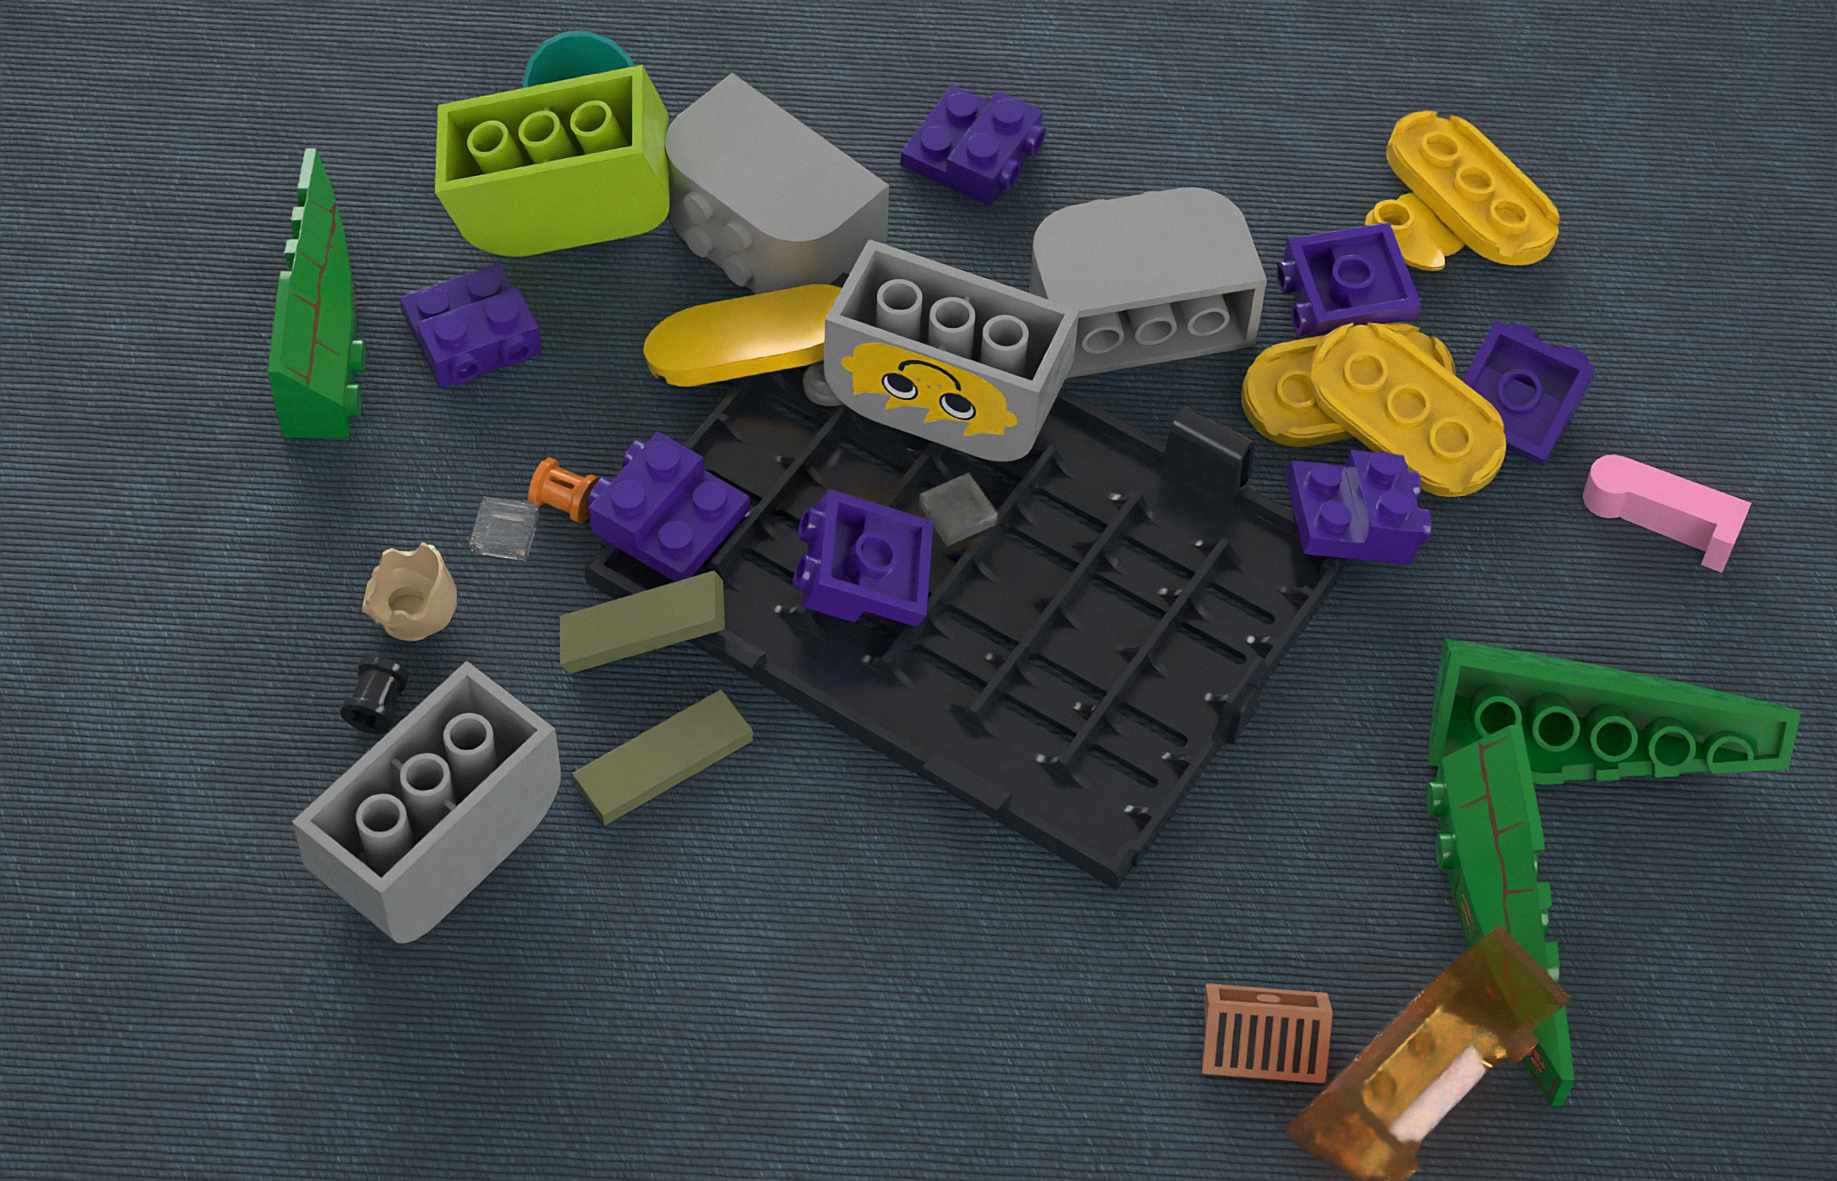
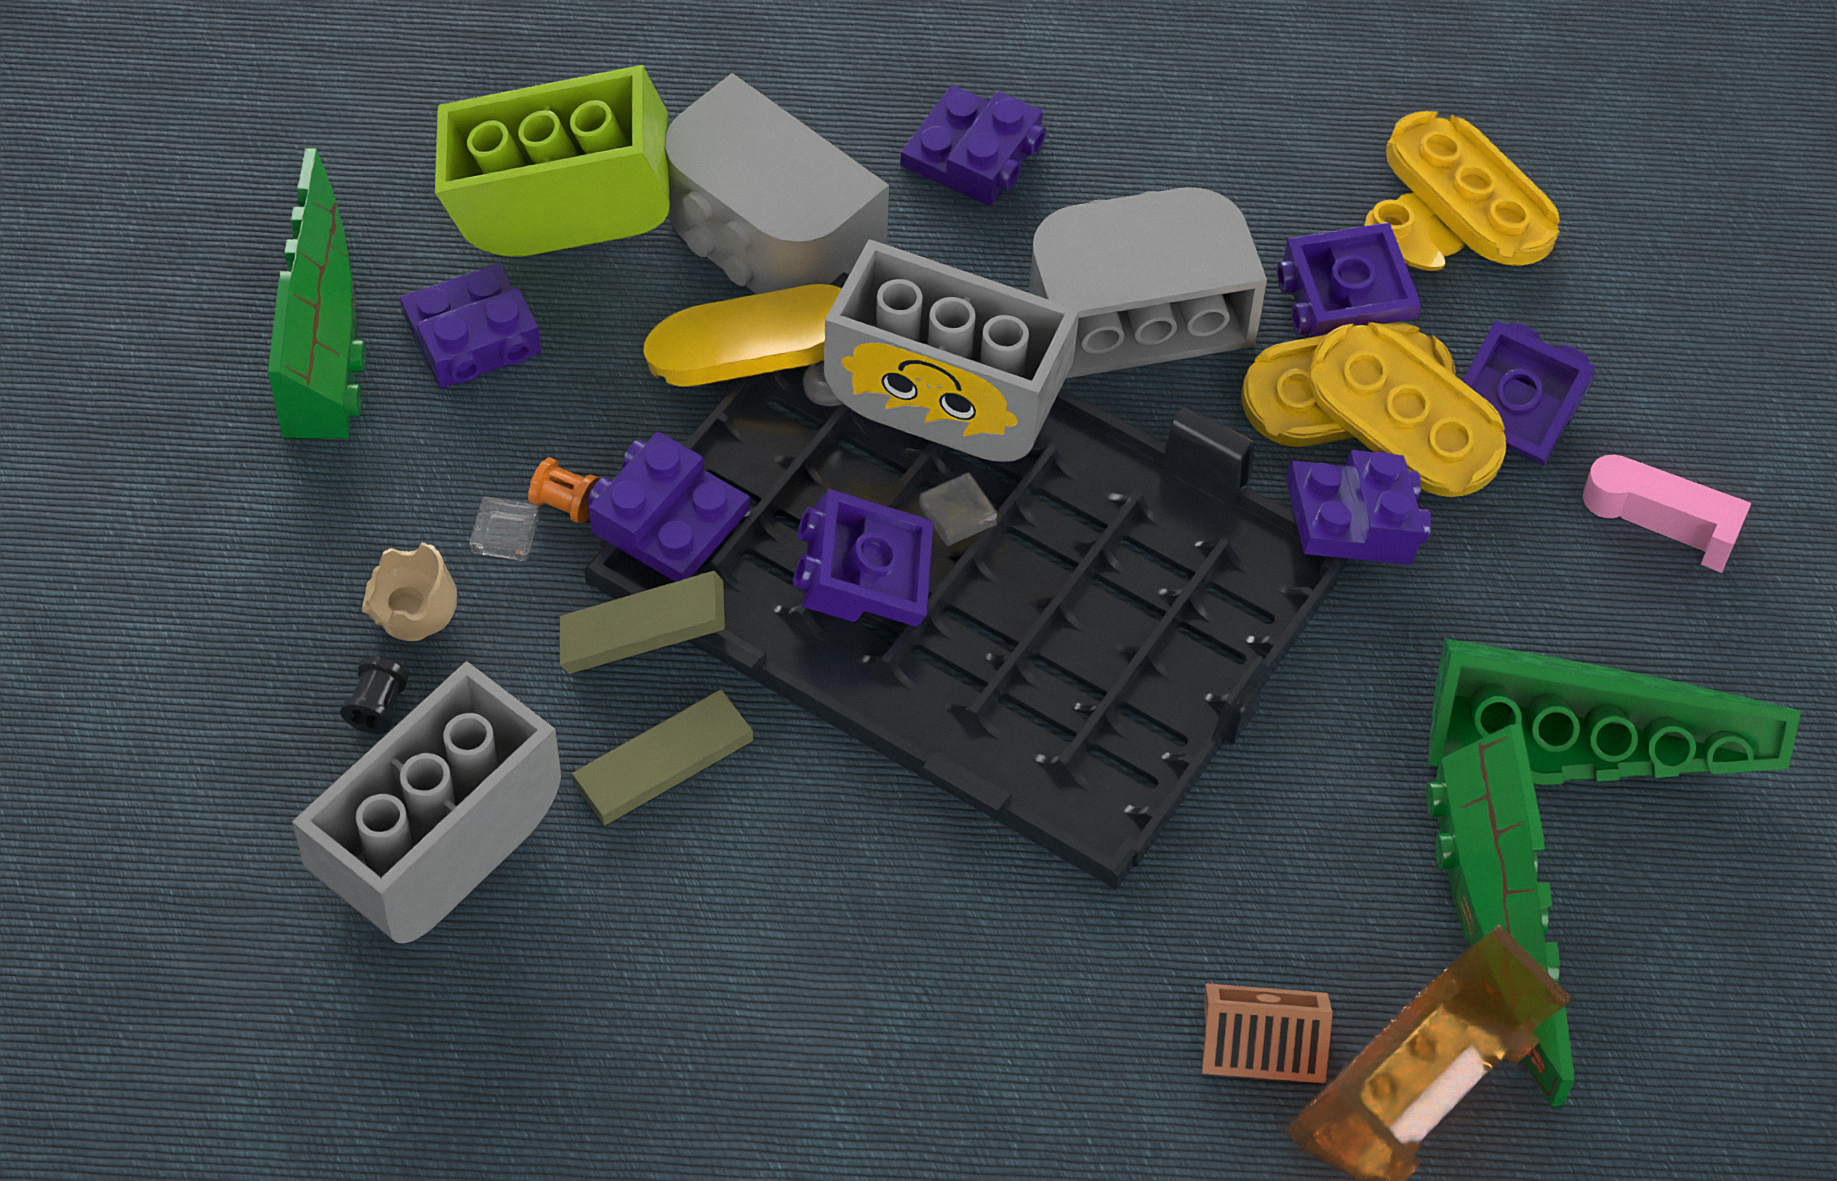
(574, 56): teal piece -> none

